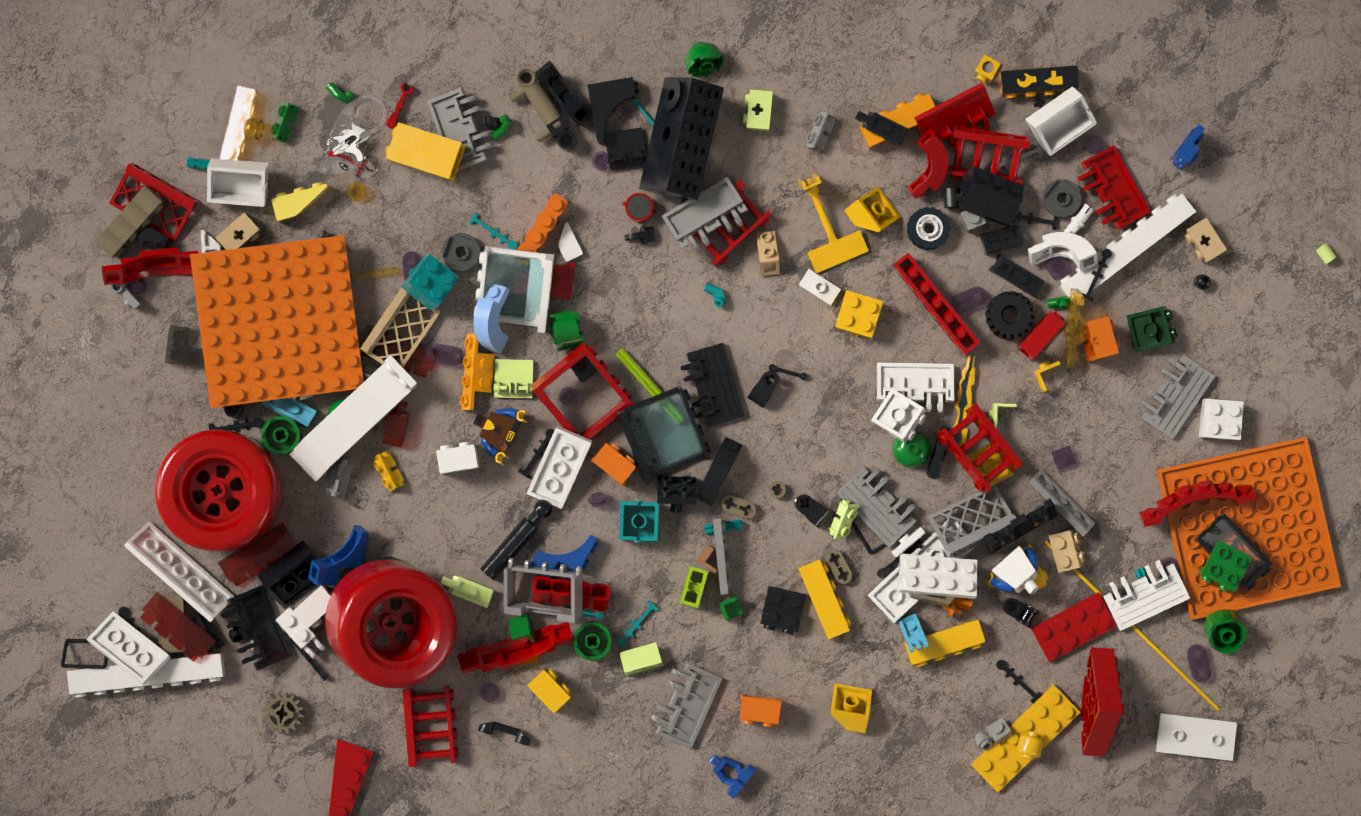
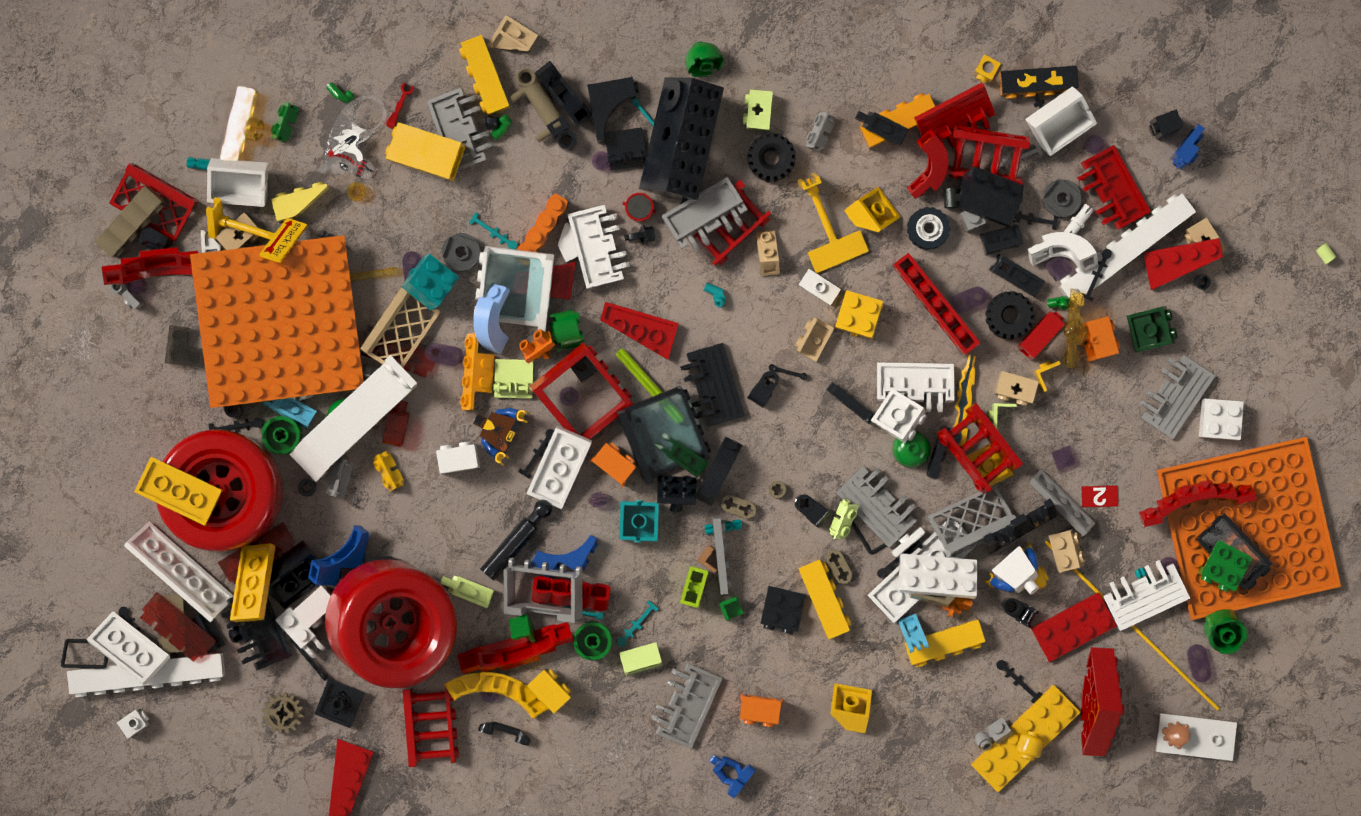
(133, 723): none -> white brick
(178, 491): none -> yellow plate
(252, 583): none -> yellow plate
(280, 241): none -> yellow piece
(310, 492): none -> black bush
(327, 708): none -> black plate
(485, 75): none -> yellow brick
(497, 684): none -> yellow tile
(512, 36): none -> tan wing
(539, 347): none -> orange hips
(594, 246): none -> white hinge
(643, 328): none -> red wing
(683, 456): none -> dark green hinge
(776, 143): none -> black tyre
(814, 339): none -> tan bracket
(849, 402): none -> black beam
(1008, 380): none -> tan brick
(1099, 496): none -> red sticker
(1165, 124): none -> black brick
(1173, 262): none -> red wing
(1176, 734): none -> nougat piece

